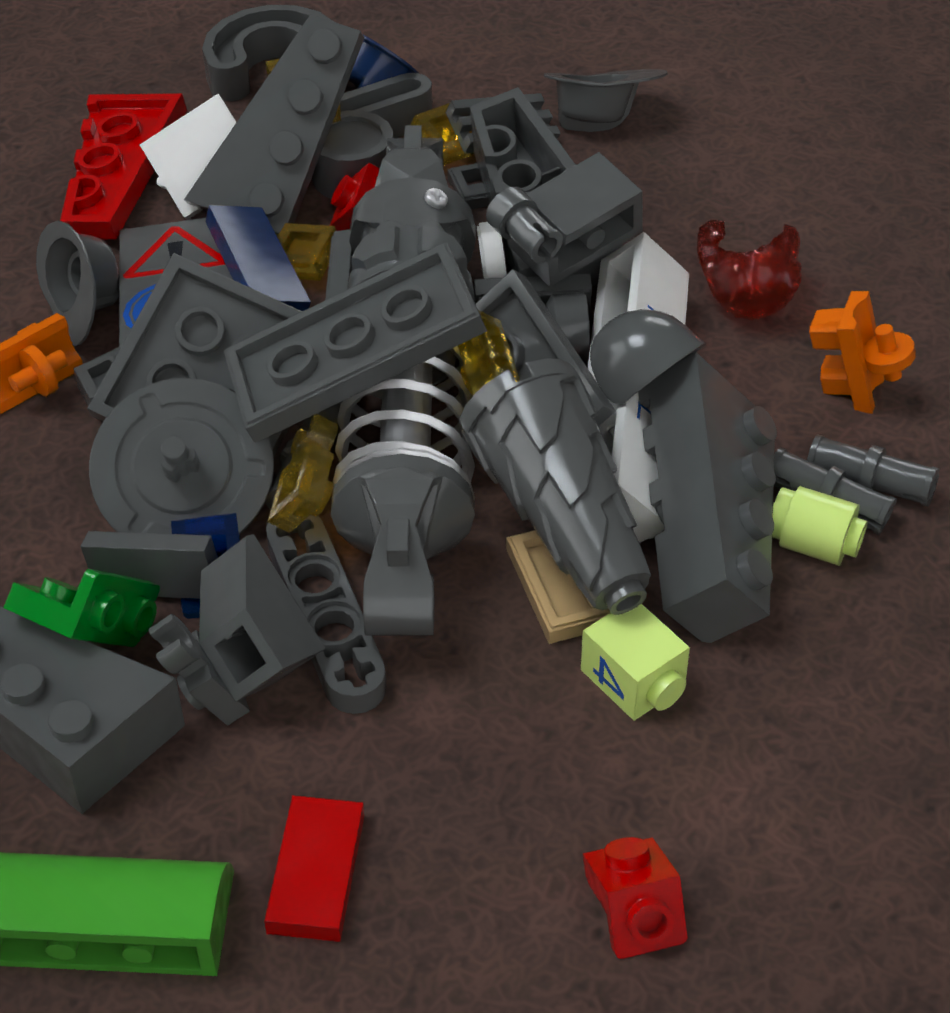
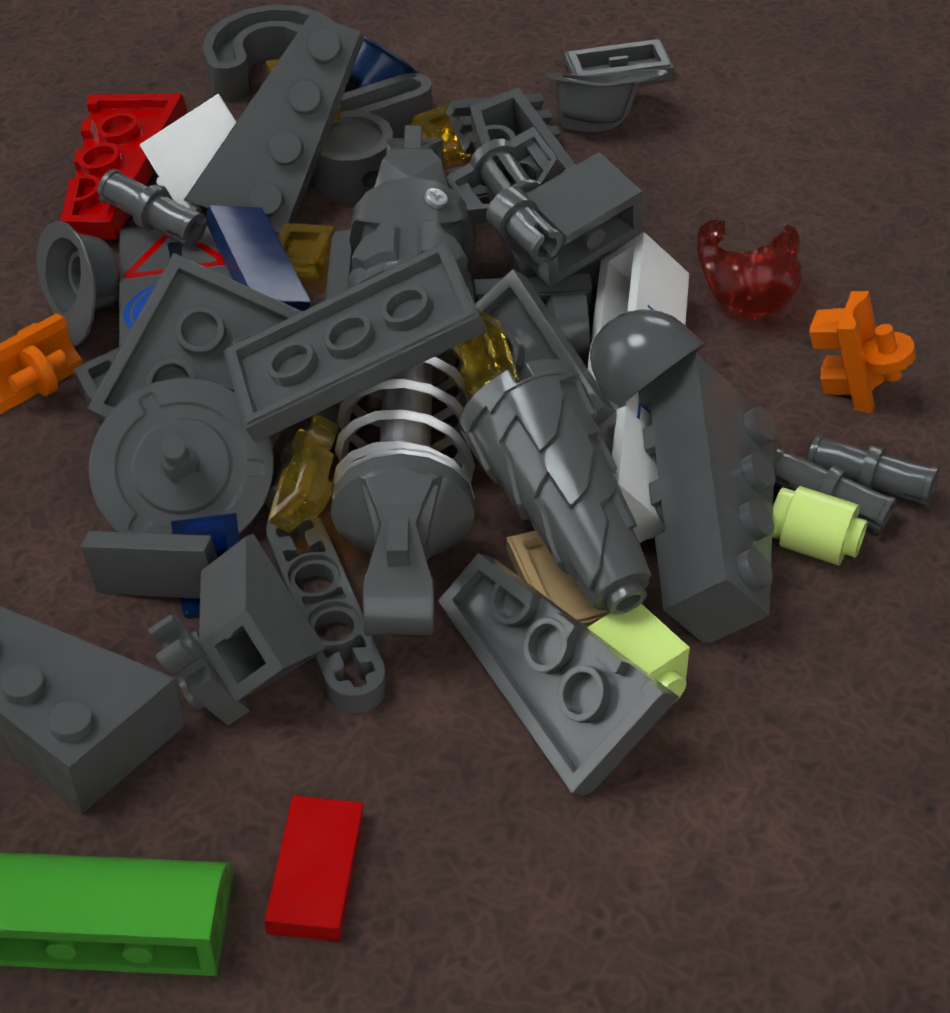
(99, 610): green bracket -> none
(152, 207): none -> dark grey pin
(349, 193): red plate -> none
(491, 251): white tile -> none
(498, 168): none -> dark grey piece
(559, 677): none -> dark grey wing
(617, 59): none -> dark grey tile
(638, 894): red bracket -> none

